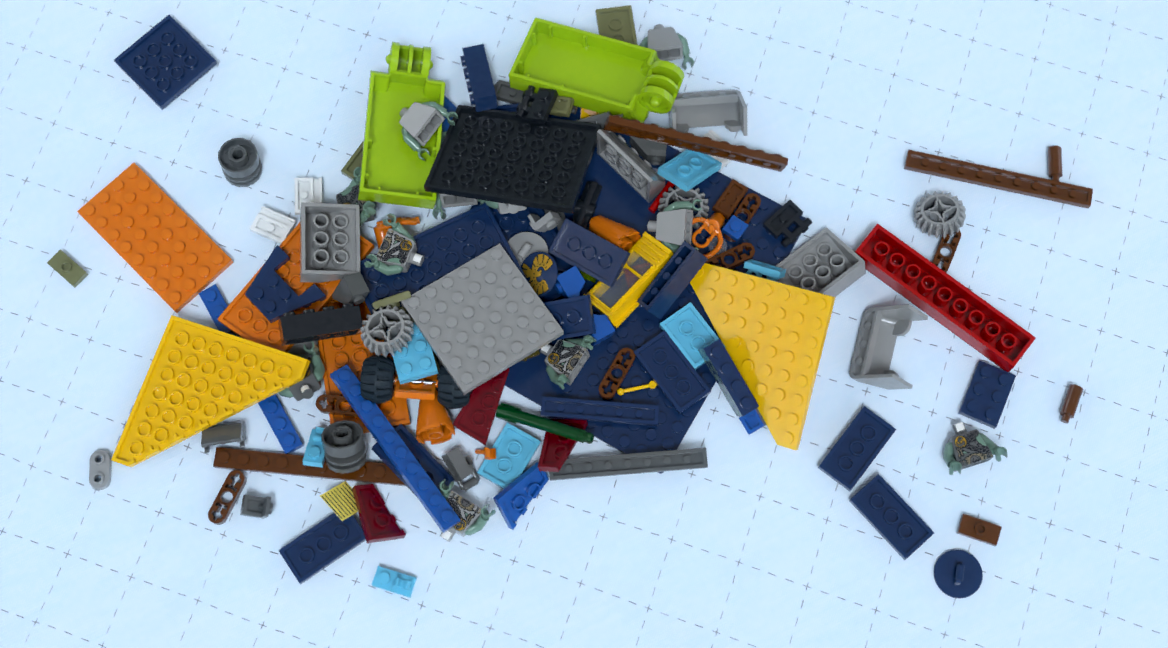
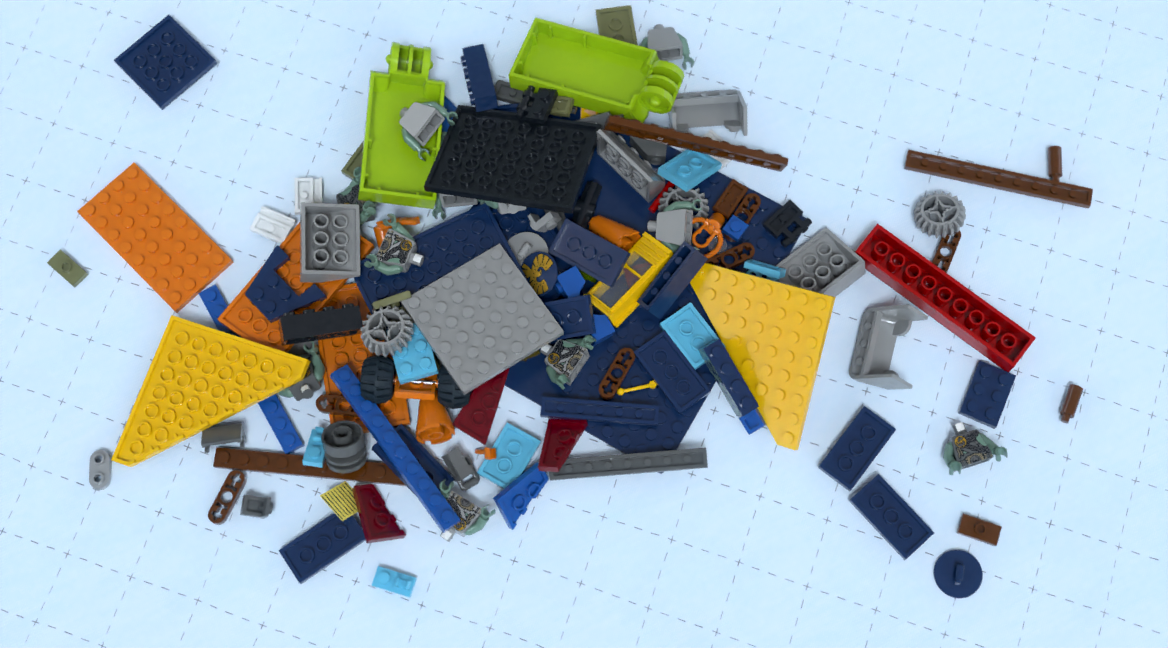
(240, 162): dark grey wheel -> none
(351, 289): dark grey slope -> none
(516, 415): dark green piece -> none

